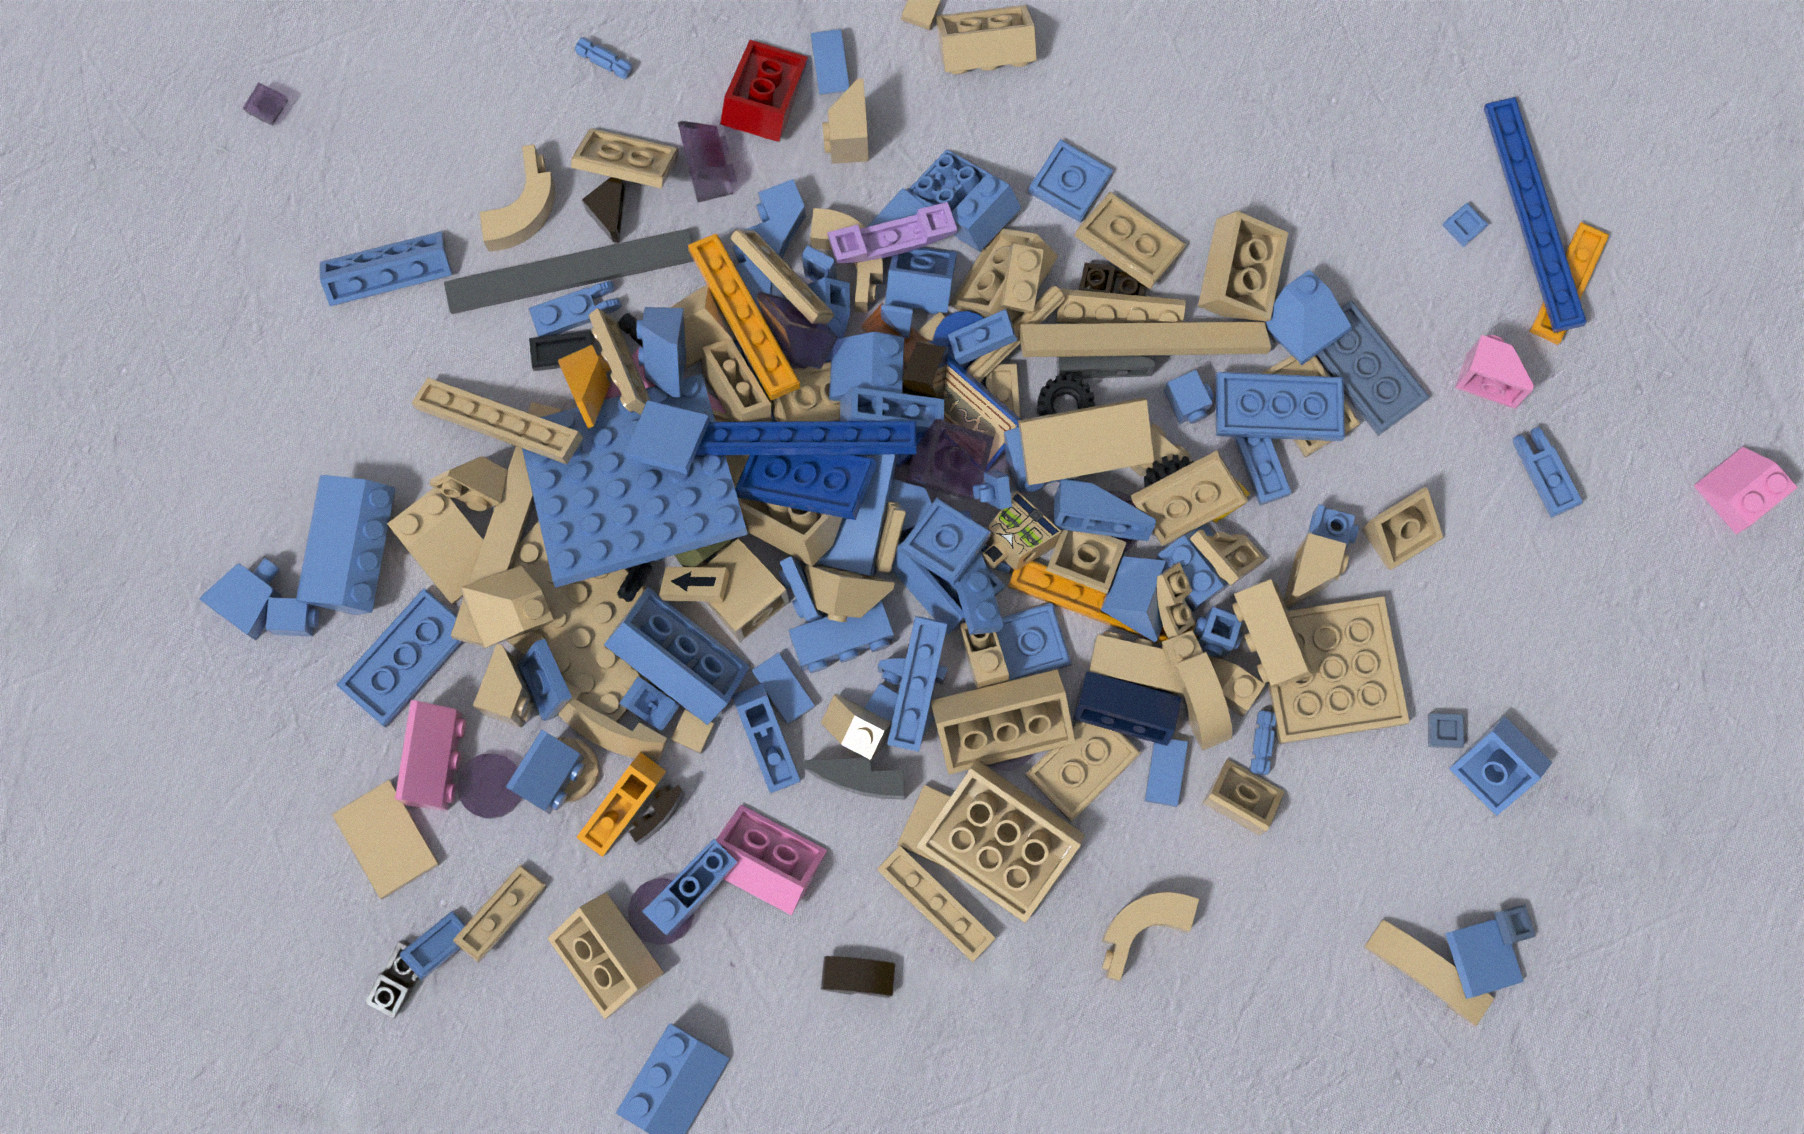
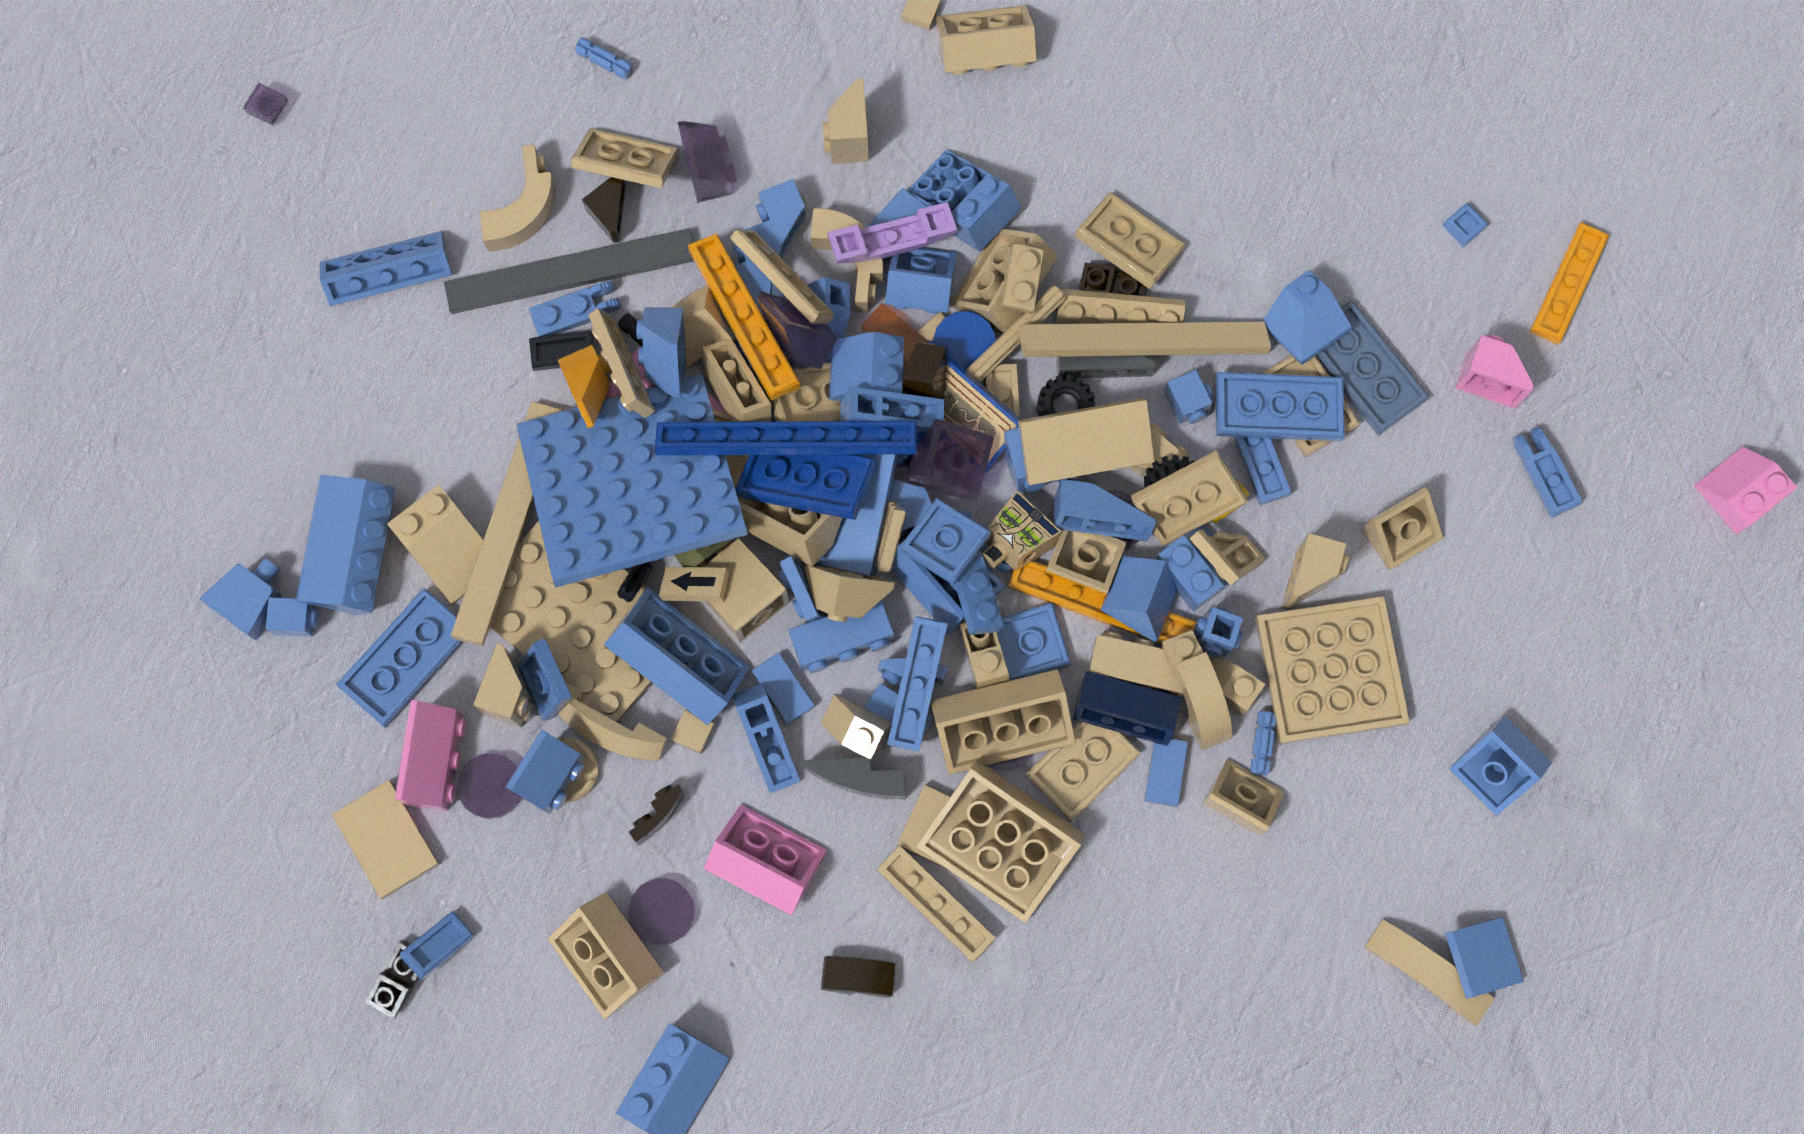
(473, 483): tan slope -> none
(497, 420): tan plate -> none
(499, 913): tan tile -> none
(506, 606): tan slope -> none
(621, 804): light orange slope -> none
(649, 704): medium blue bracket -> none
(667, 437): medium blue tile -> none
(690, 888): medium blue slope -> none
(763, 90): red slope -> none
(818, 265): medium blue tile -> none
(830, 61): medium blue slope -> none
(898, 319): medium blue slope -> none
(982, 337): medium blue plate -> none
(994, 490): medium blue tile -> none
(1070, 181): medium blue tile -> none
(1156, 909): tan arch -> none
(1173, 609): tan slope -> none
(1243, 268): tan slope -> none
(1272, 634): tan slope -> none
(1322, 520): medium blue brick -> none
(1445, 730): sand blue tile -> none
(1515, 924): sand blue tile -> none
(1534, 215): blue tile -> none

